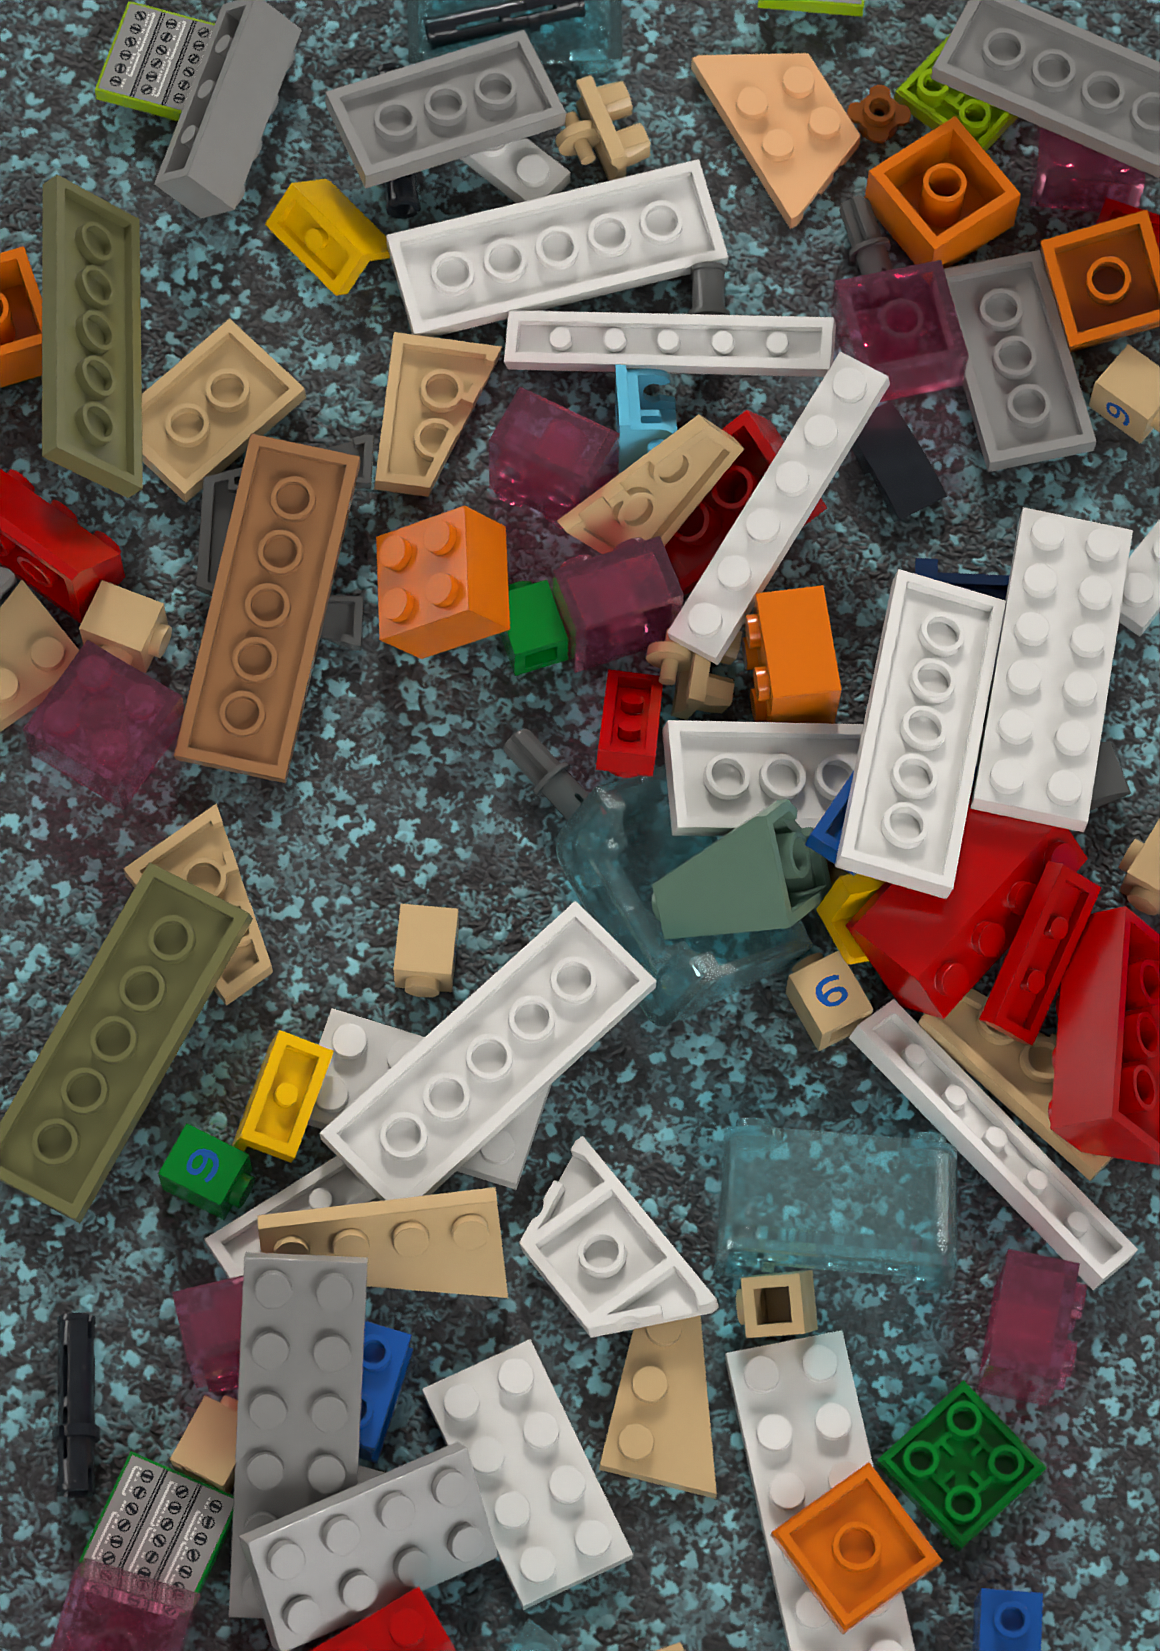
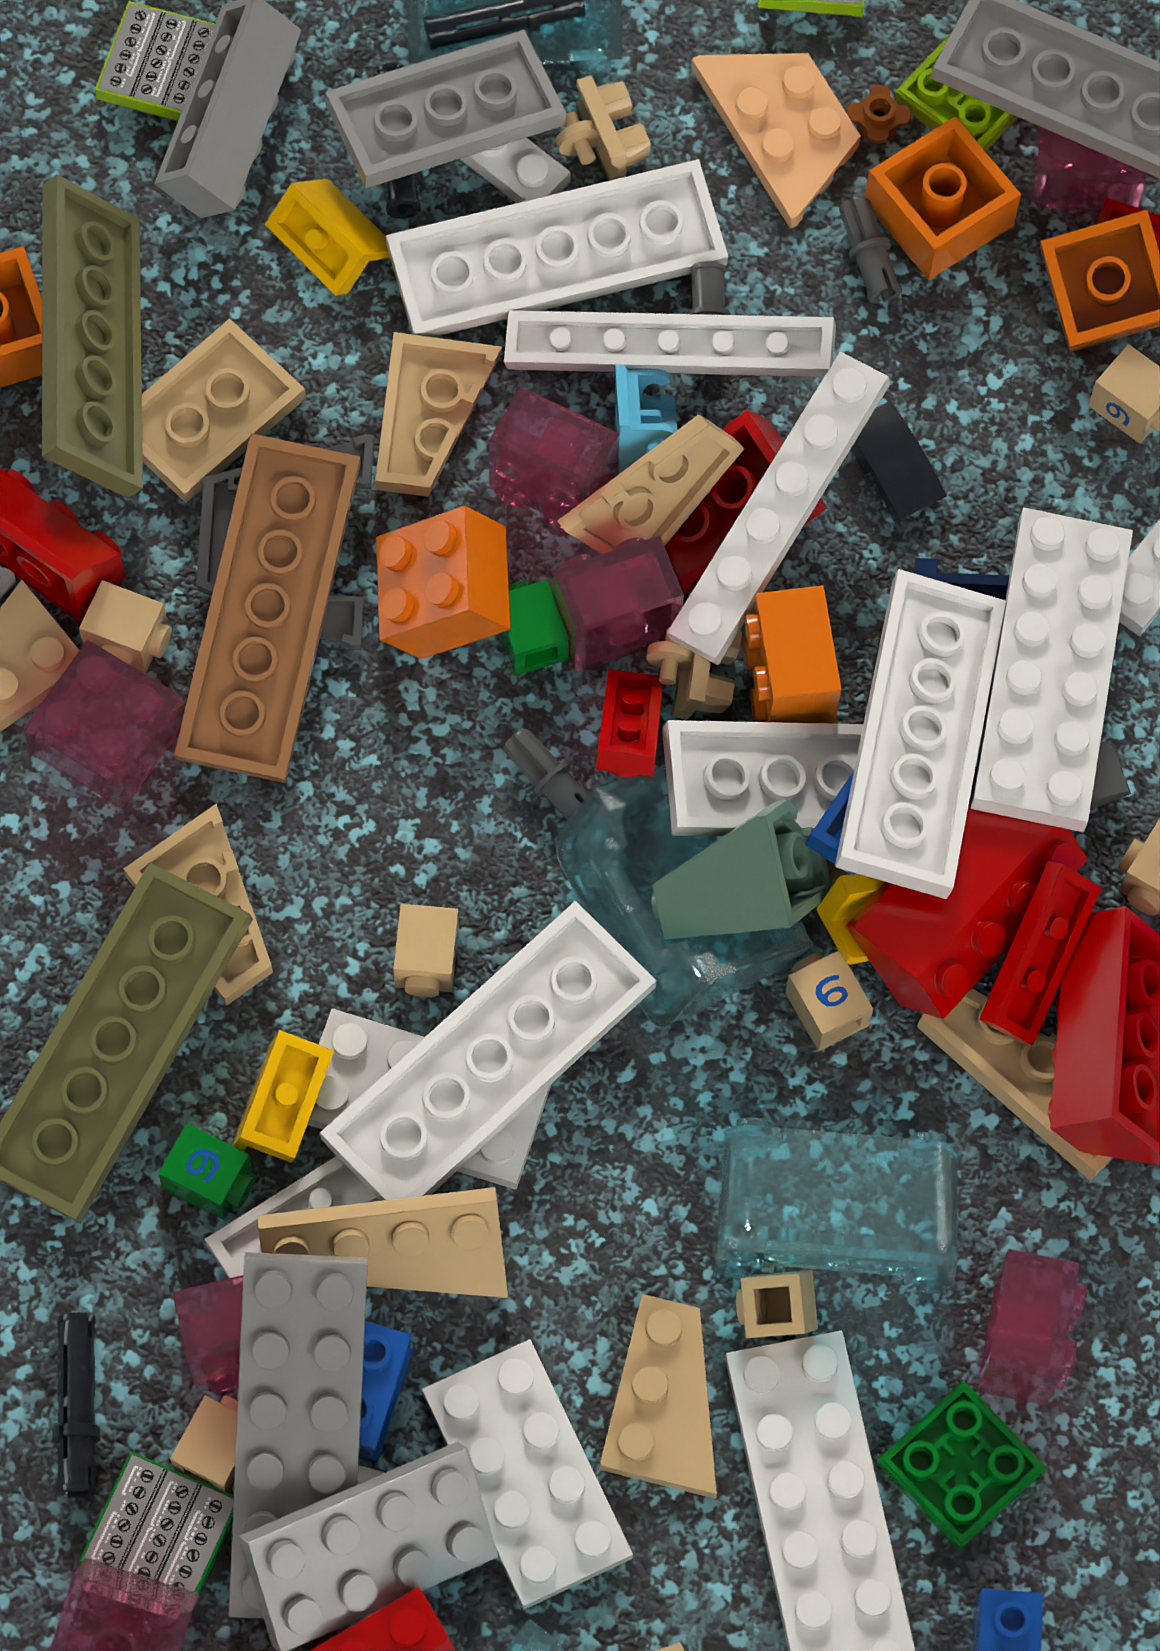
(609, 1254): white wing -> none
(856, 1548): orange tile -> none
(902, 327): clear pink brick -> none
(993, 1143): white plate -> none
(1018, 363): light grey plate -> none

